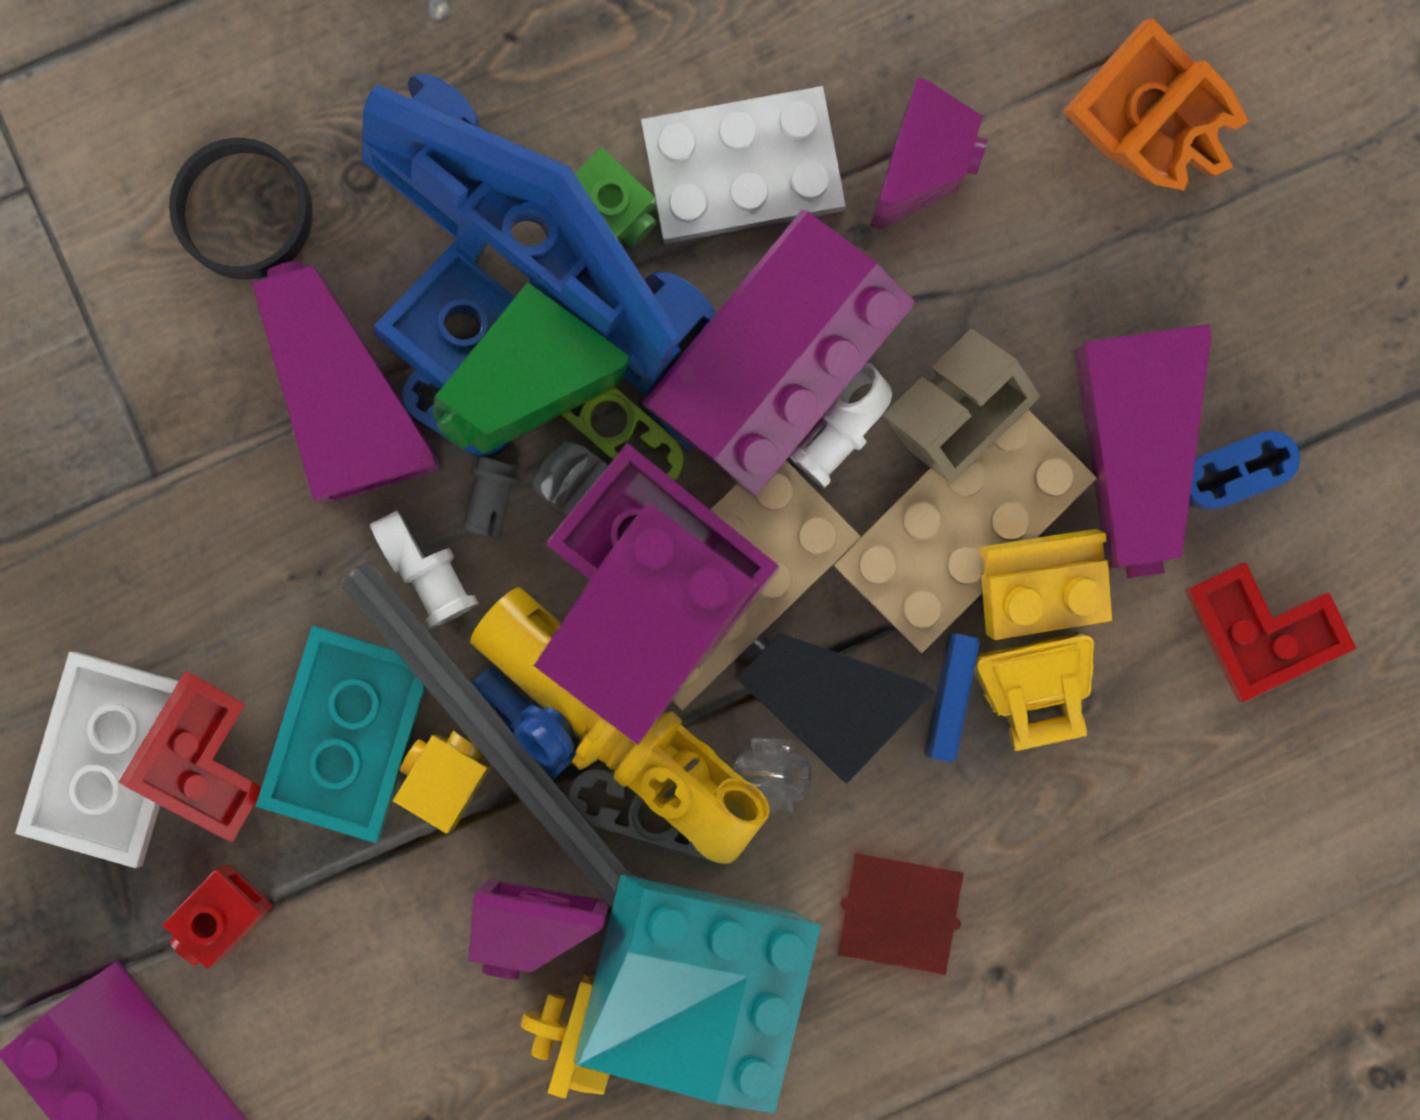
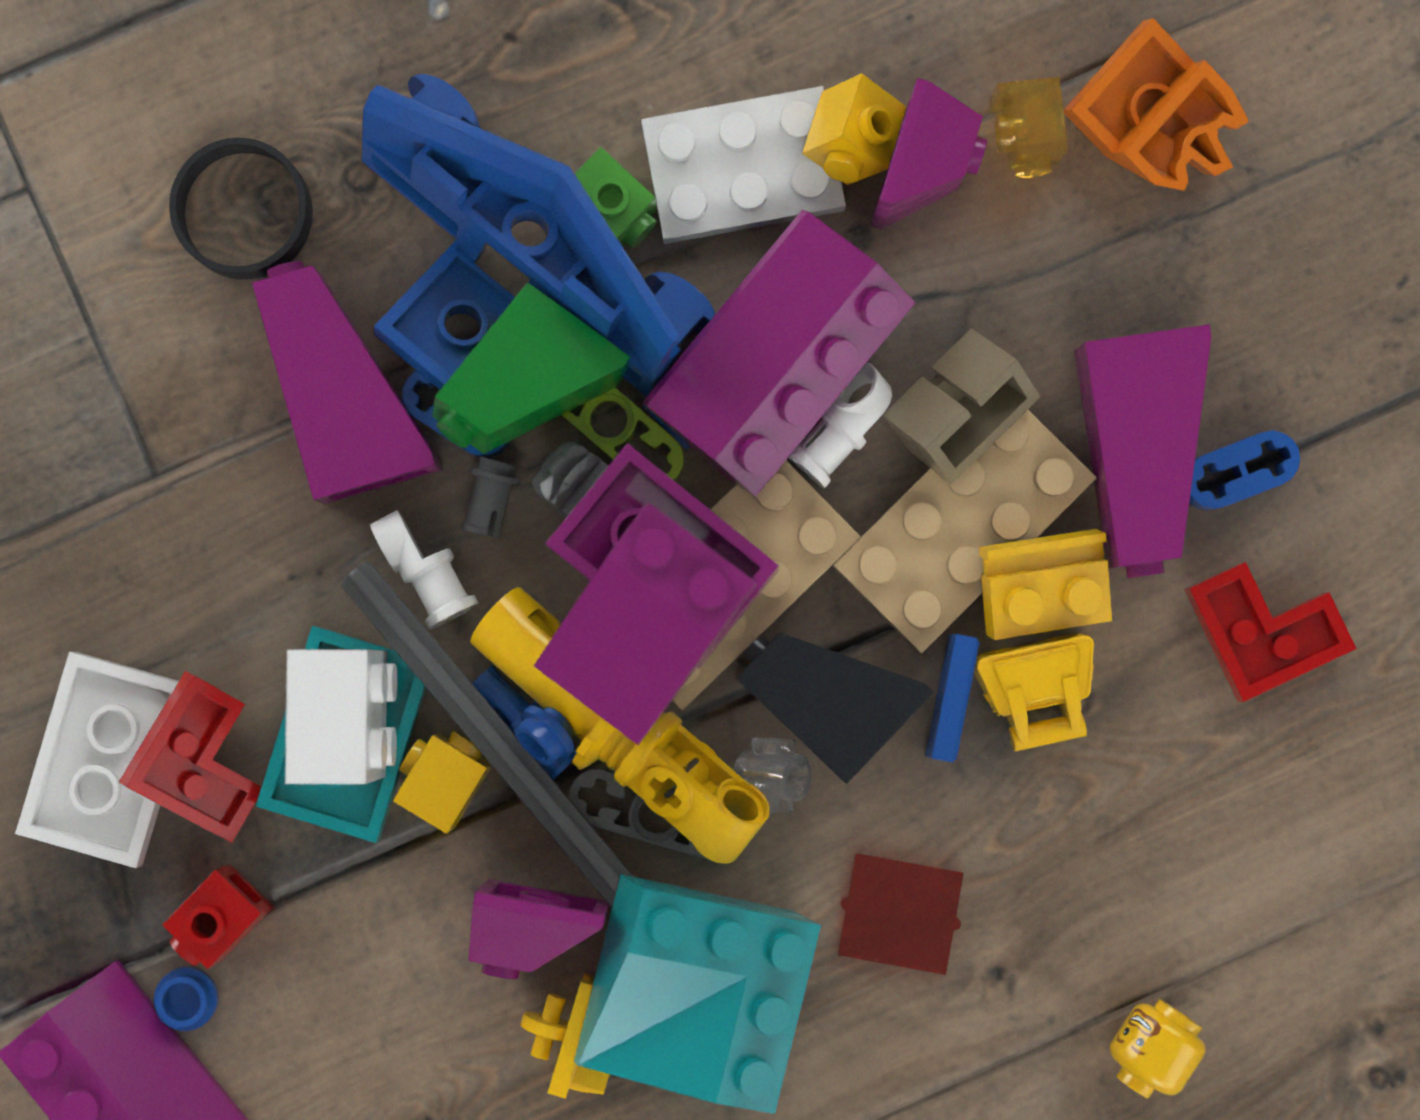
(186, 998): none -> blue plate
(339, 716): none -> white brick
(854, 130): none -> yellow brick
(1031, 125): none -> clear yellow brick
(1157, 1049): none -> yellow head

